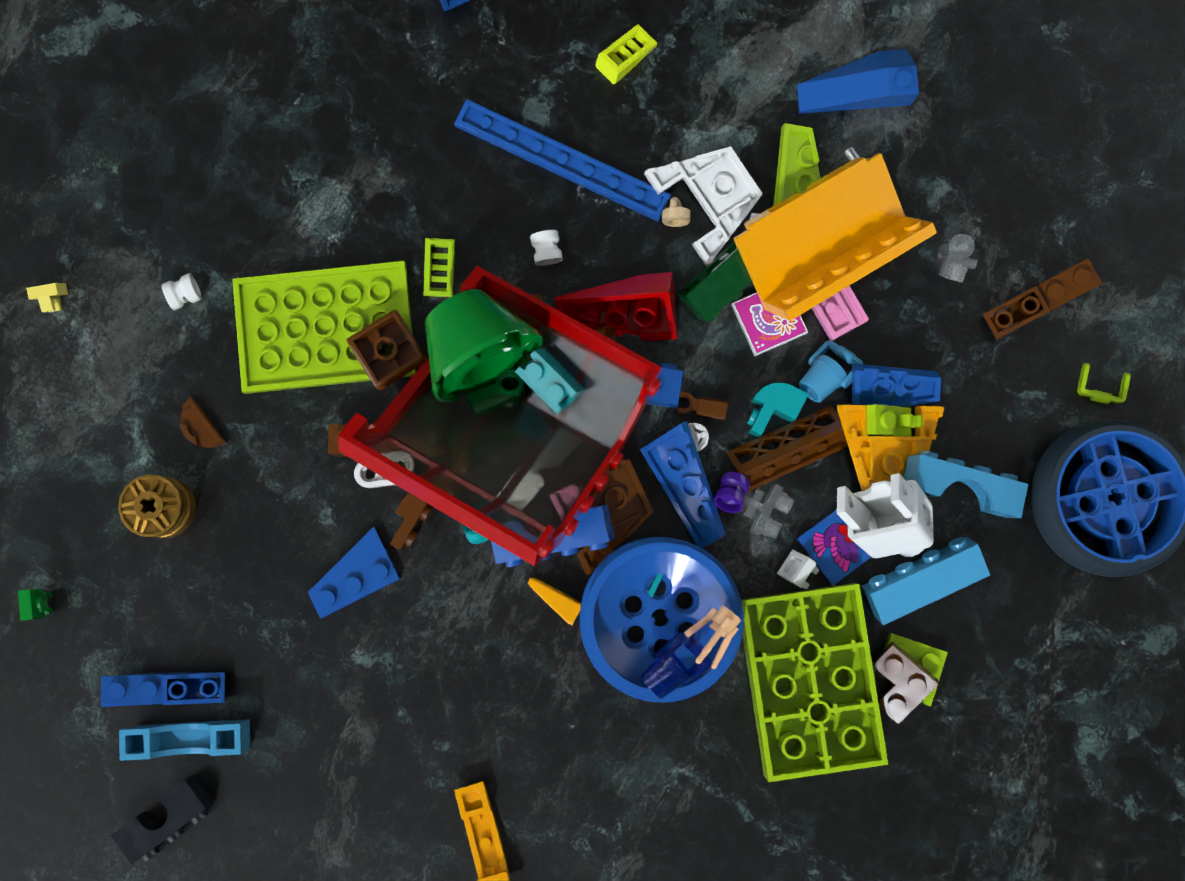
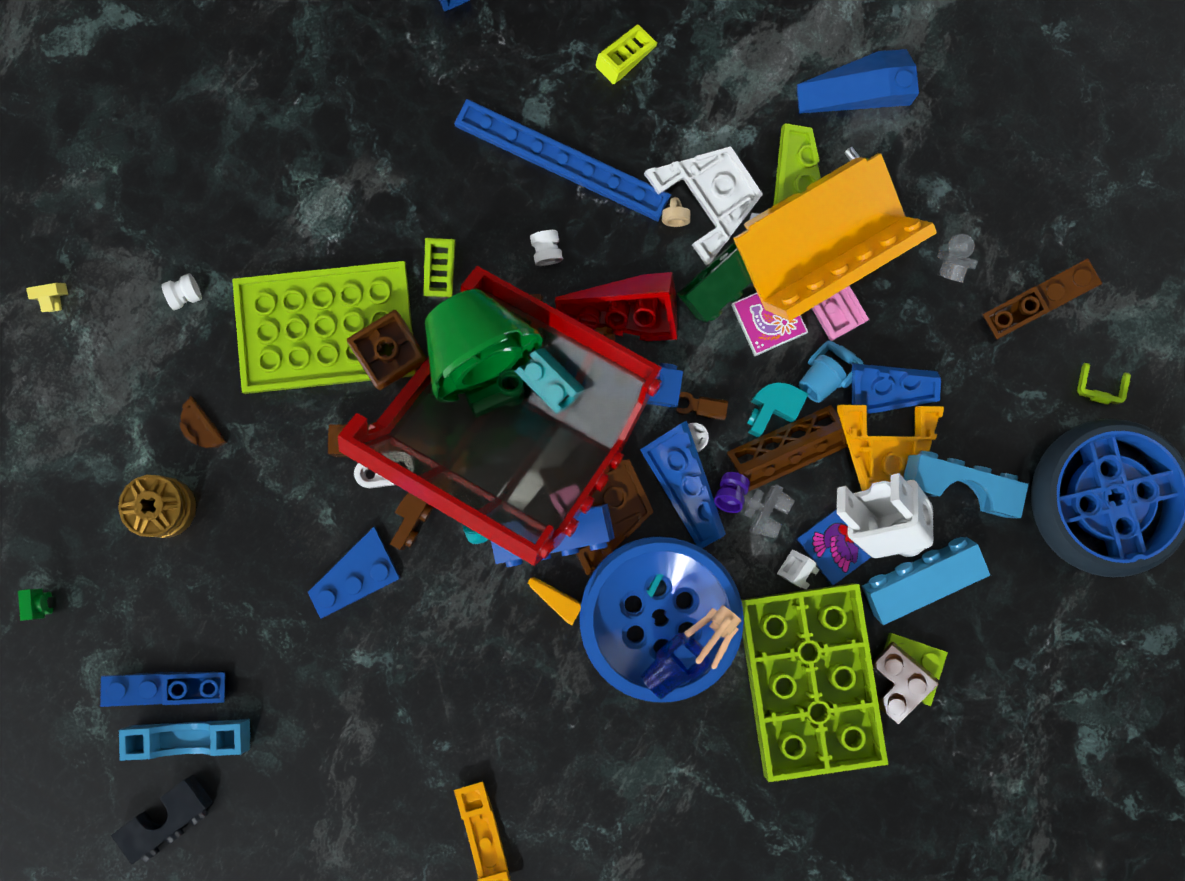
(891, 420): lime plate -> none

